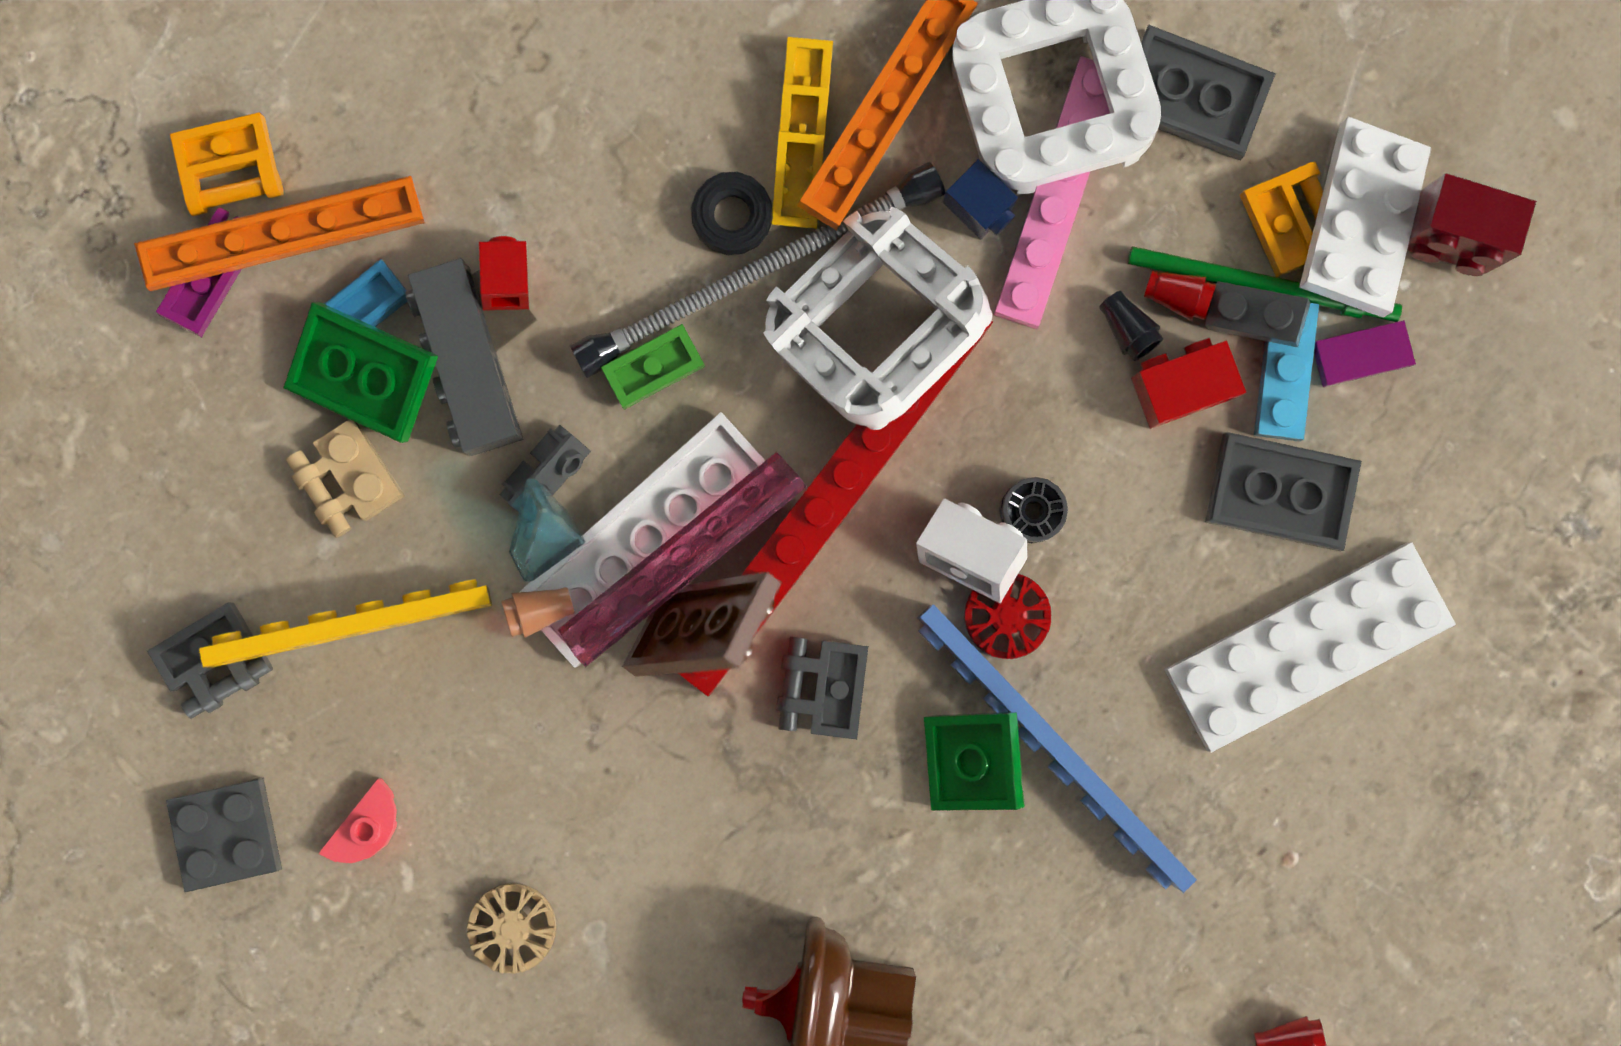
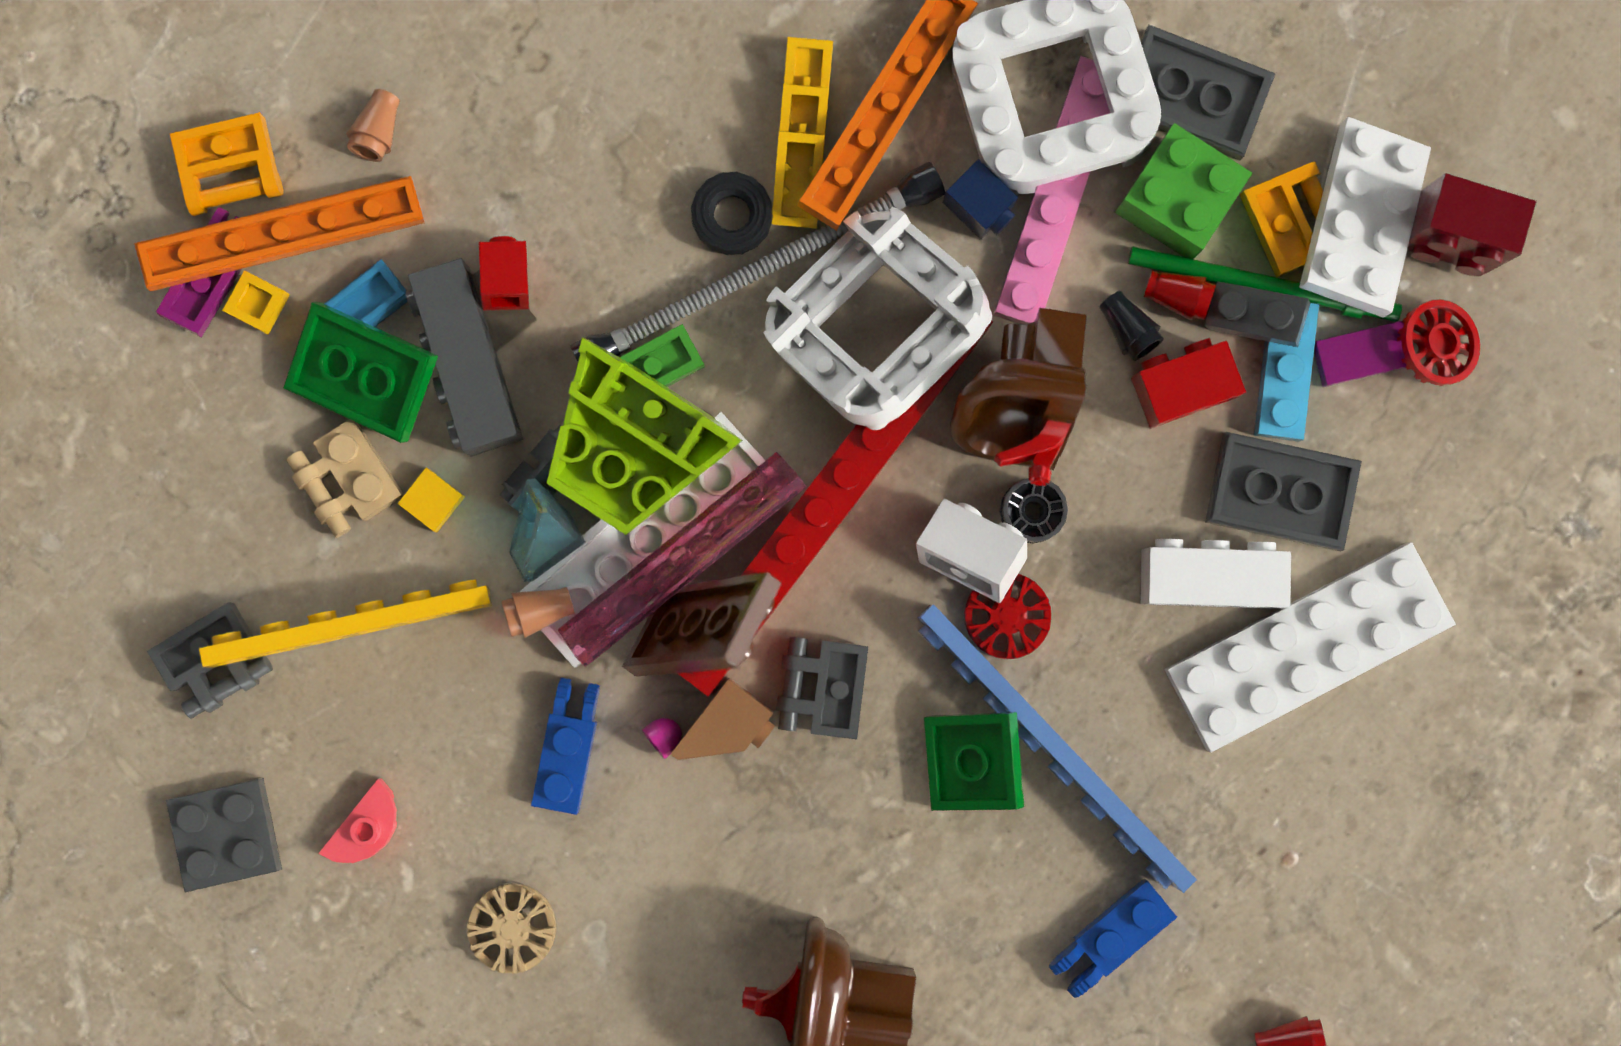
(256, 302): none -> yellow plate
(374, 127): none -> nougat cone
(431, 500): none -> yellow tile
(566, 752): none -> blue hinge
(630, 441): none -> lime wedge
(663, 735): none -> dark pink hinge
(727, 725): none -> medium nougat slope
(1028, 399): none -> reddish brown piece
(1115, 936): none -> blue hinge
(1183, 192): none -> bright green brick
(1215, 575): none -> white brick
(1439, 342): none -> red wheel

